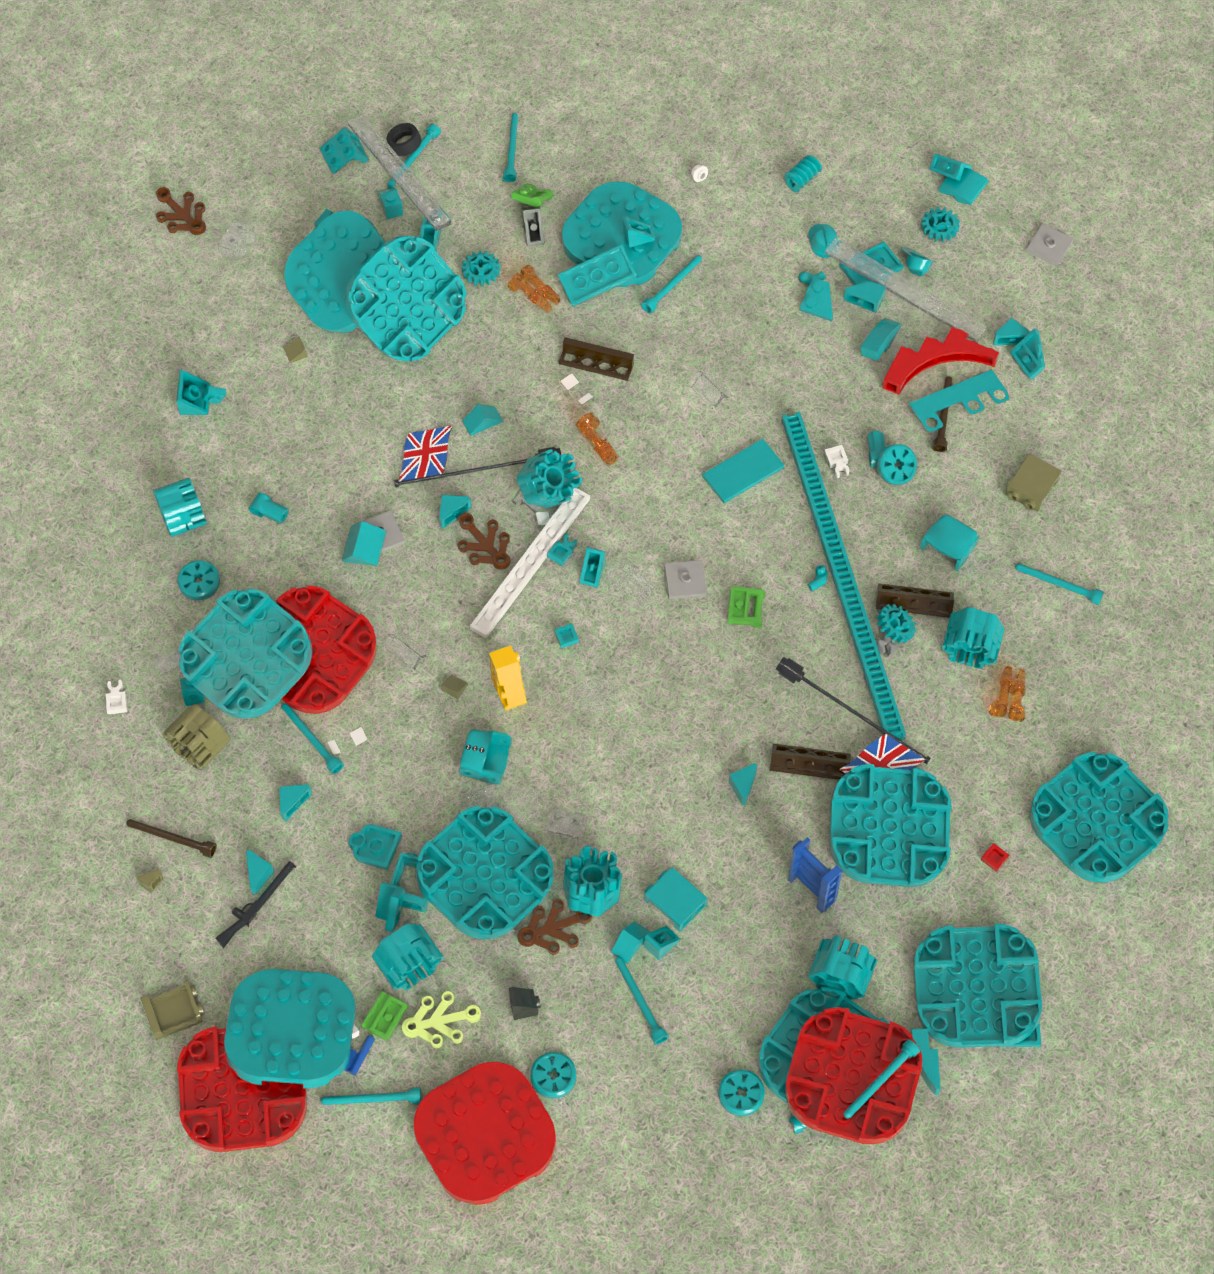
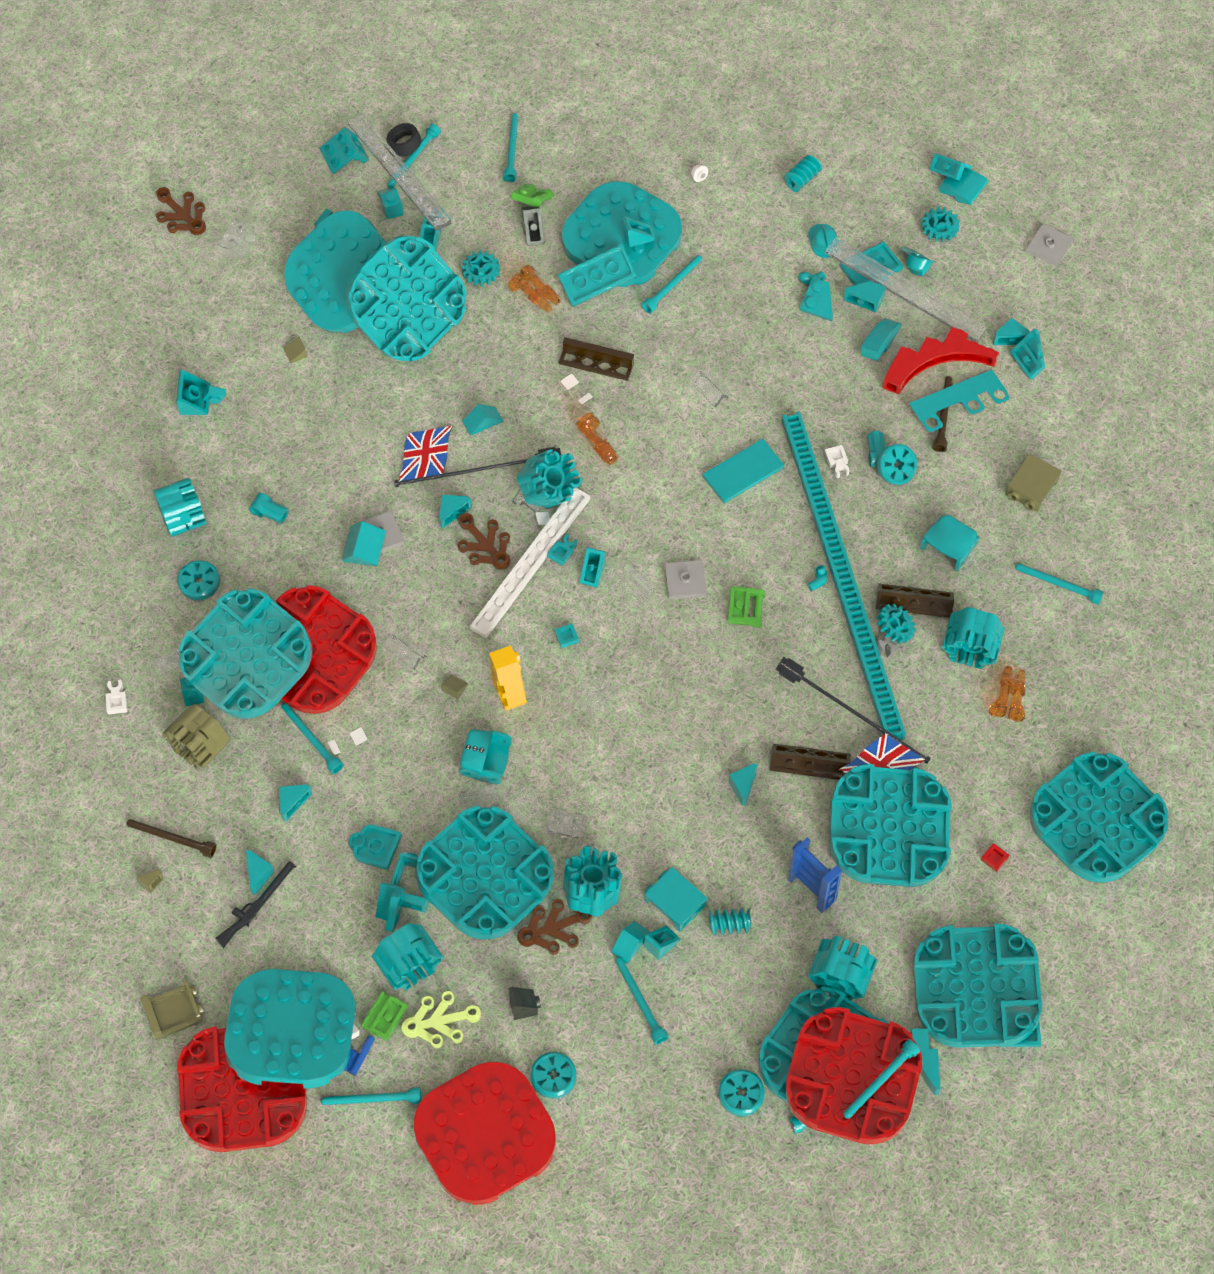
(730, 922): none -> teal piece

